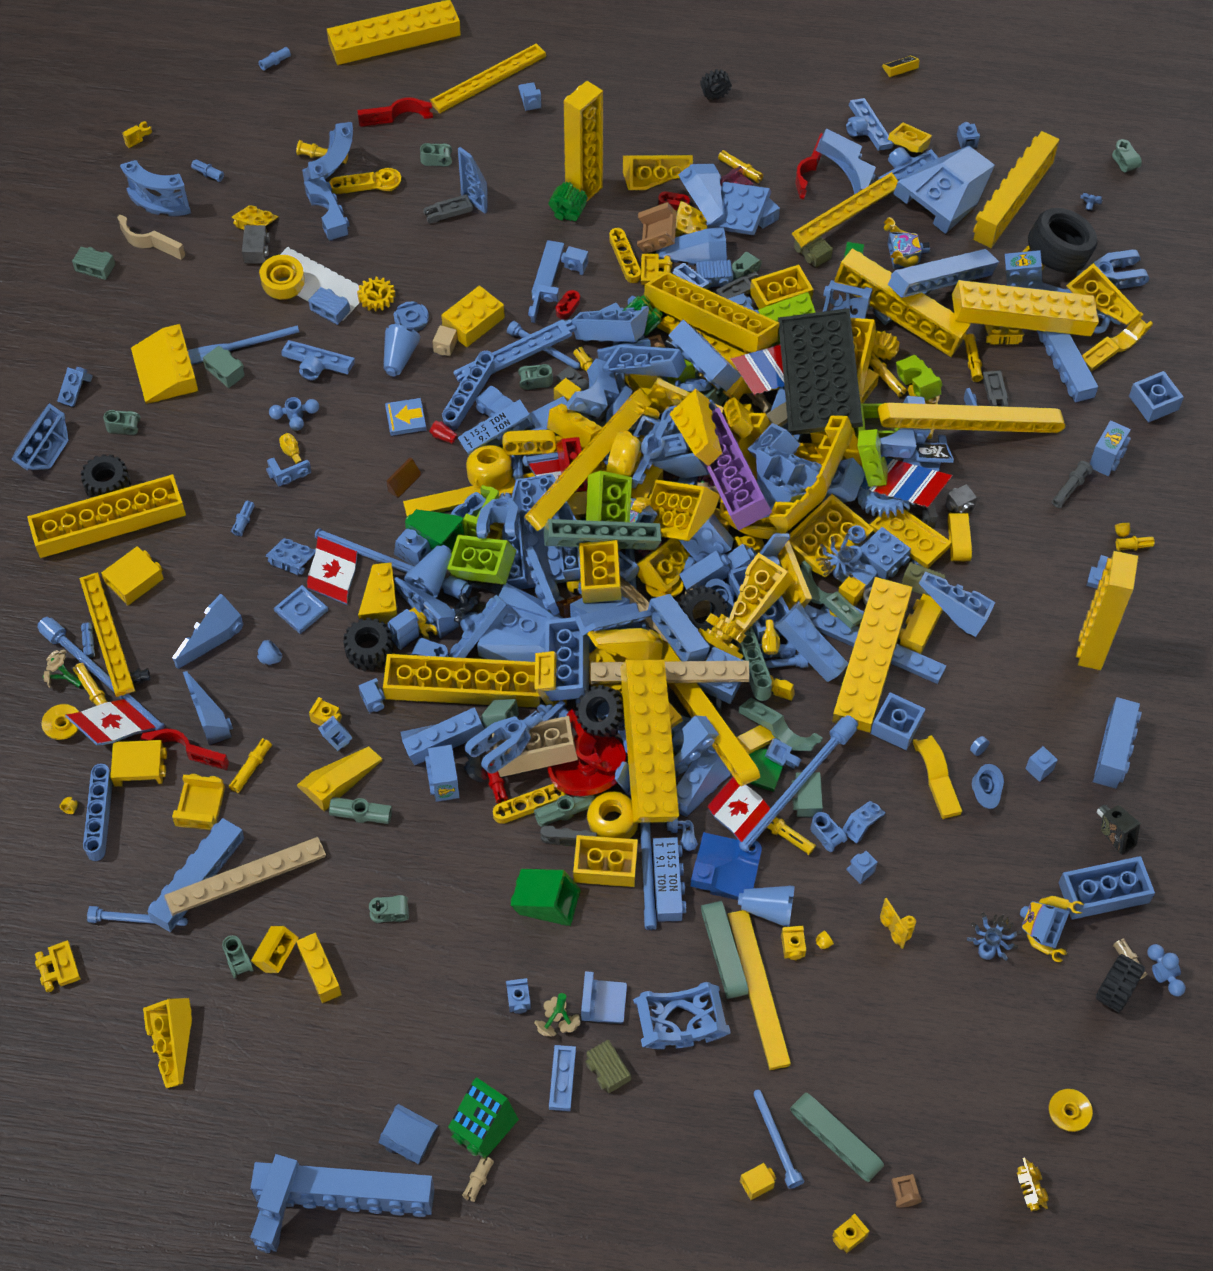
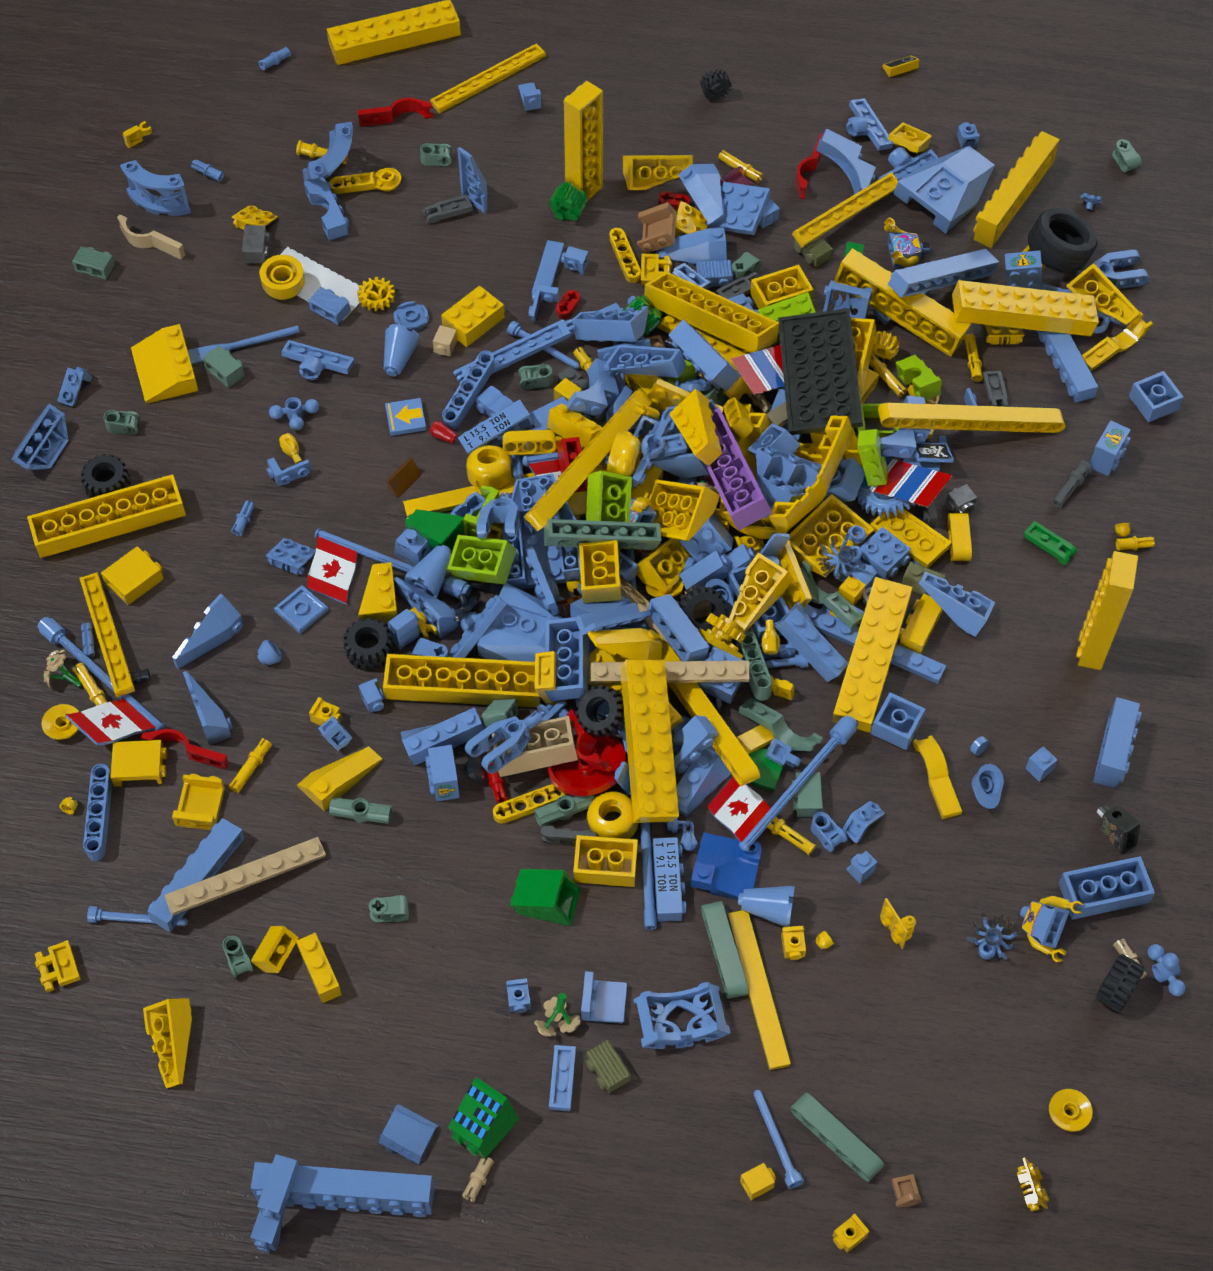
(1050, 542): none -> green plate
(1096, 573): medium blue plate -> none

